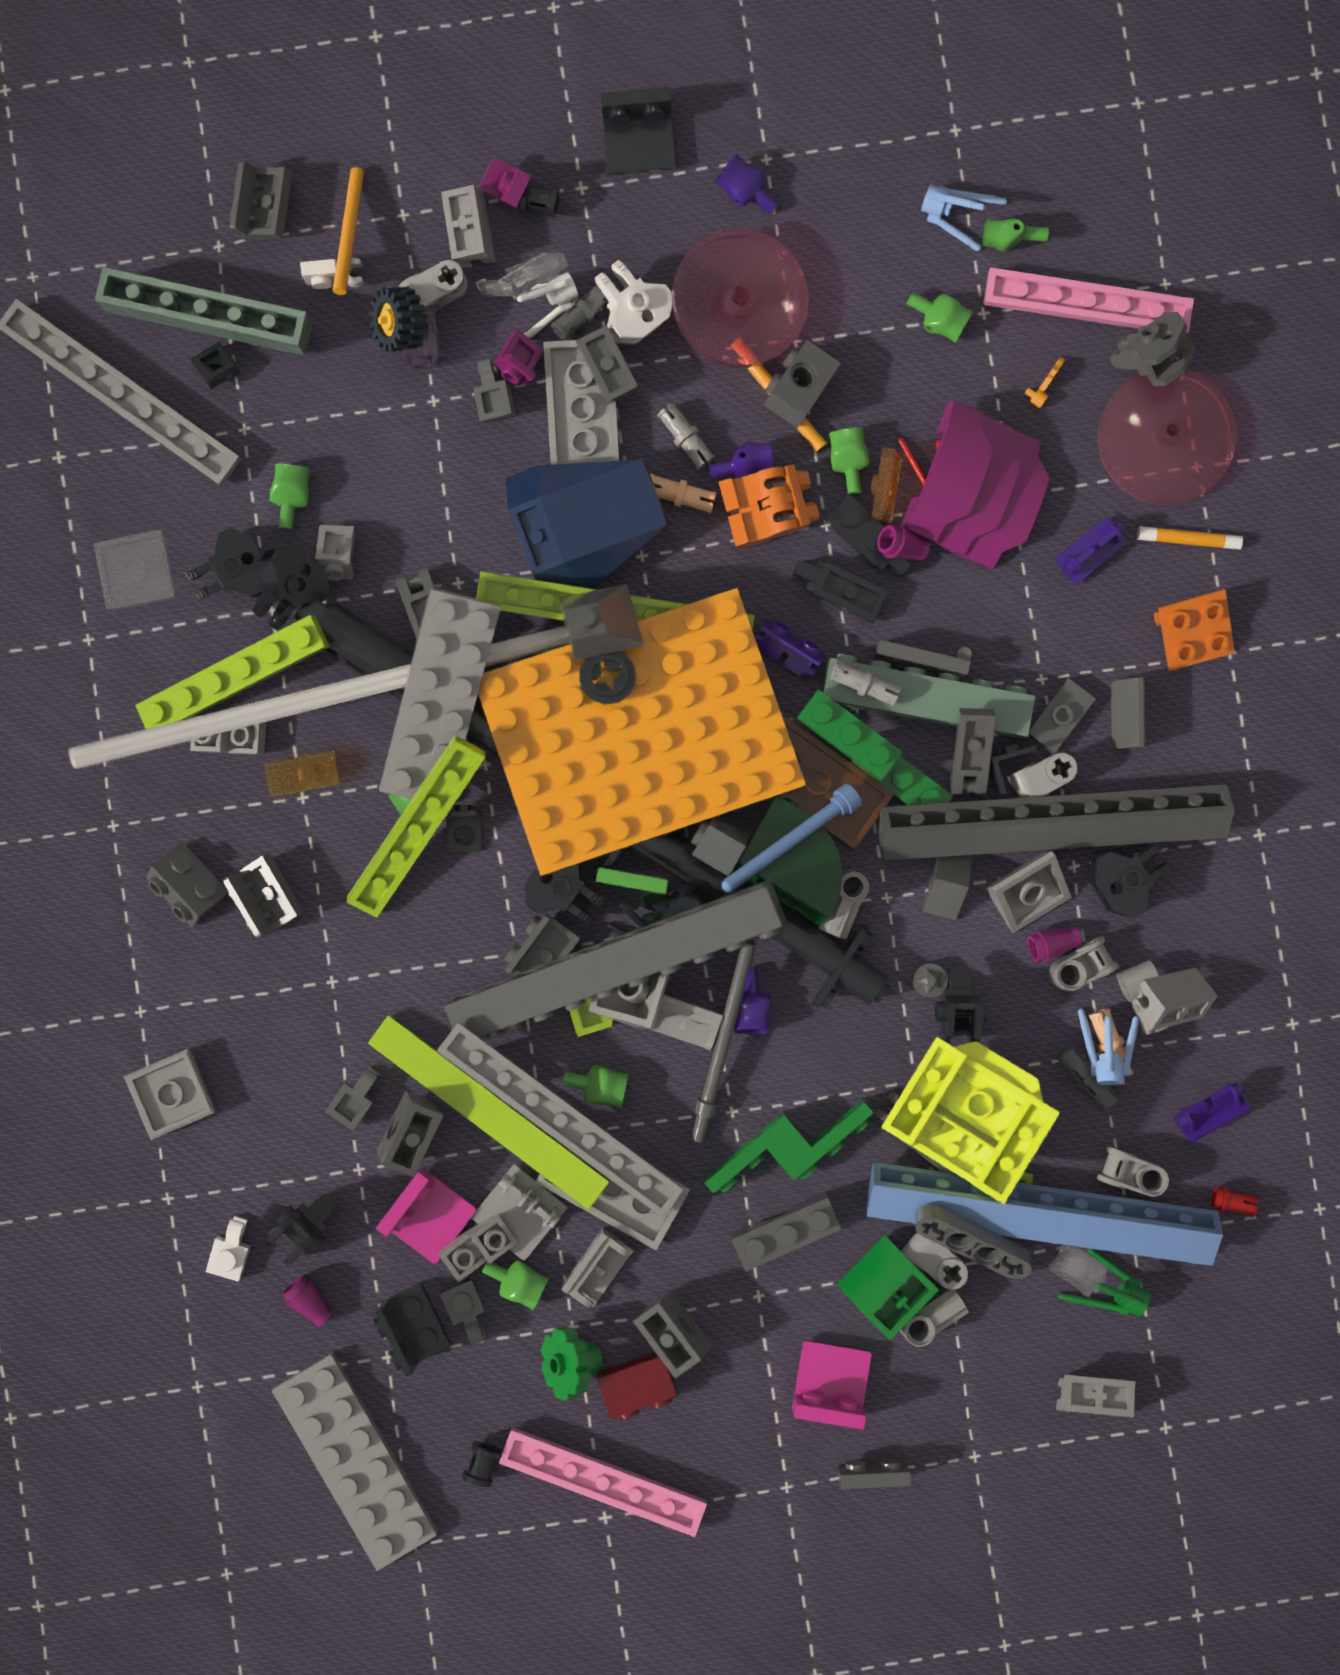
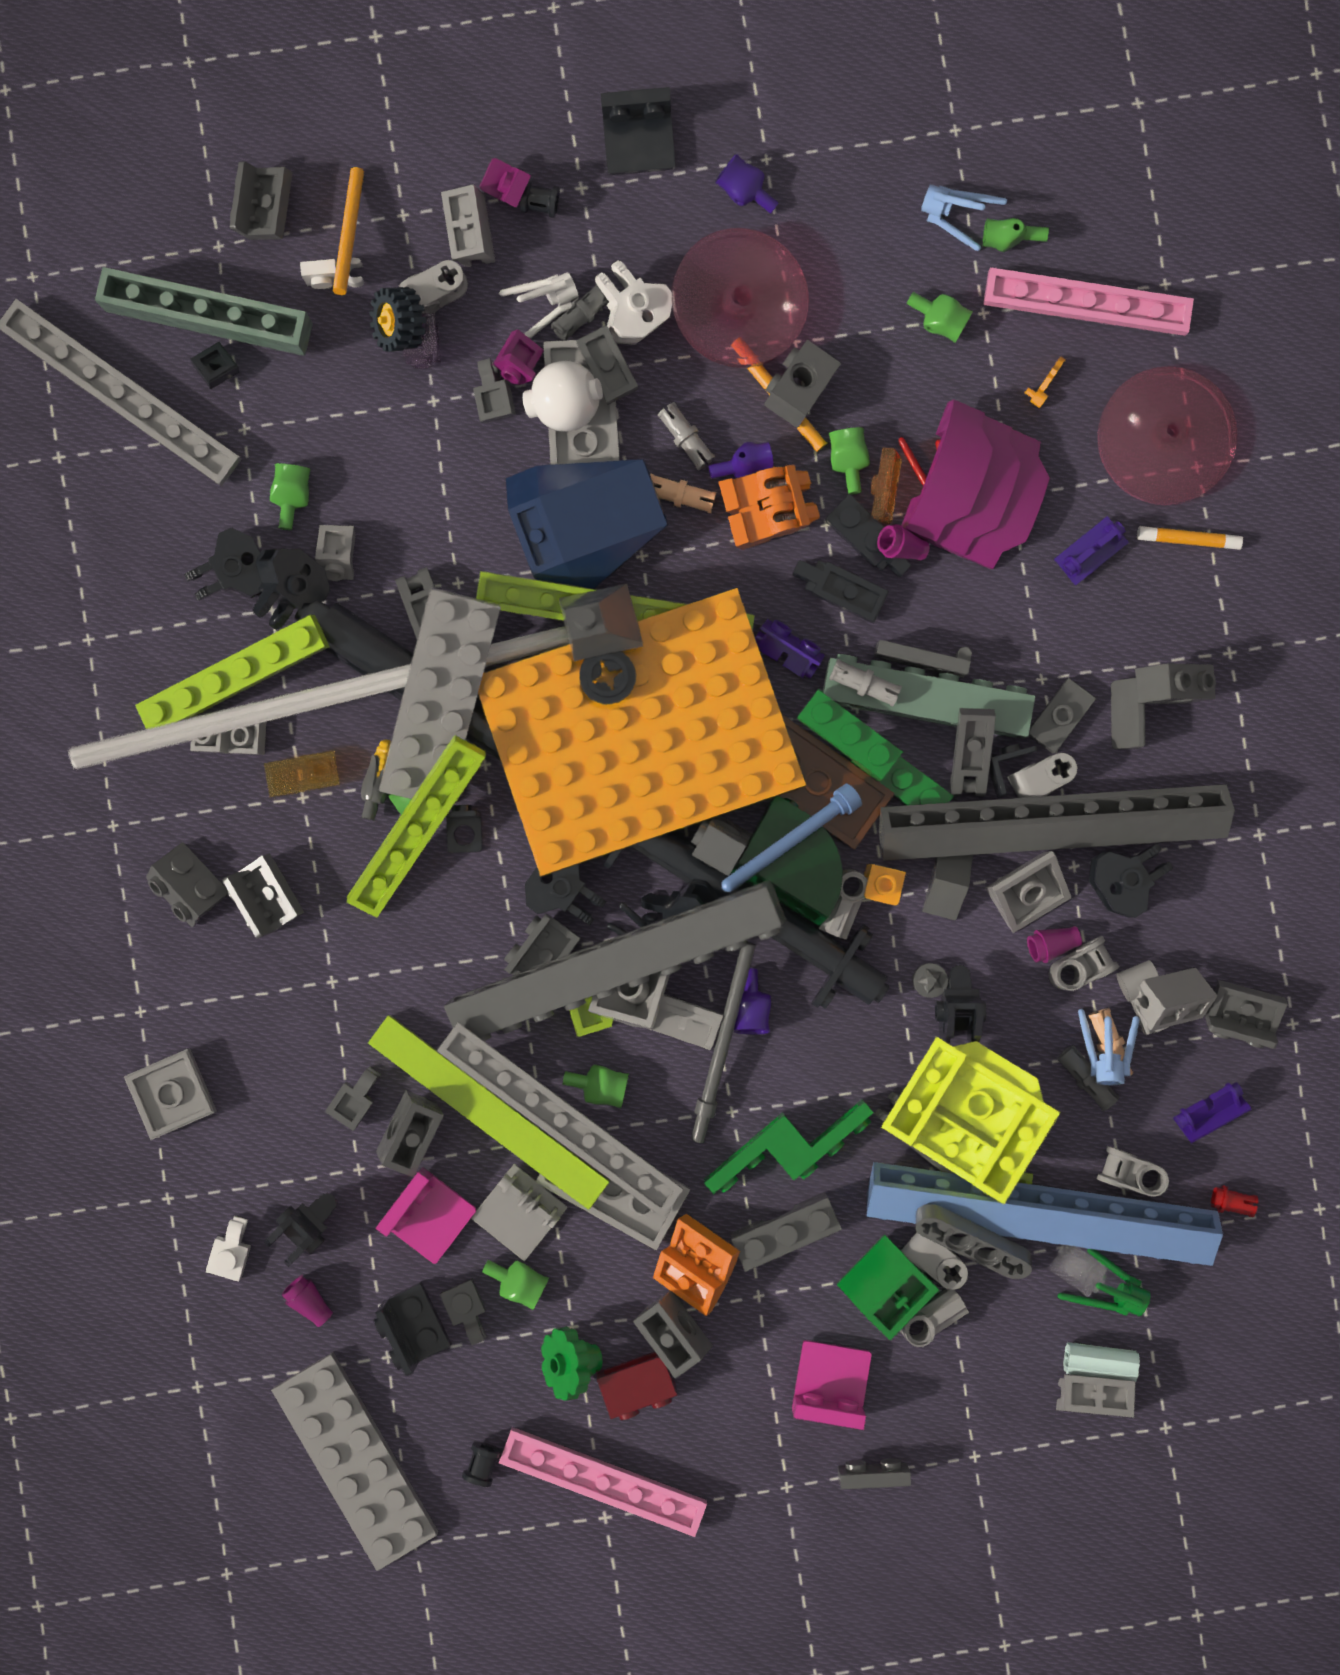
(135, 570): clear plate -> none
(370, 786): none -> dark grey piece
(476, 1246): light grey slope -> none
(524, 276): clear wing -> none
(563, 396): none -> white brick
(597, 1268): light grey hinge -> none
(631, 880): bright green tile -> none
(696, 1264): none -> orange slope
(883, 884): none -> light orange bracket
(1101, 1362): none -> light aqua axle
(1155, 349): dark grey hinge -> none
(1175, 683): none -> dark grey brick
(1196, 629): orange hinge -> none
(1245, 1014): none -> dark grey bracket

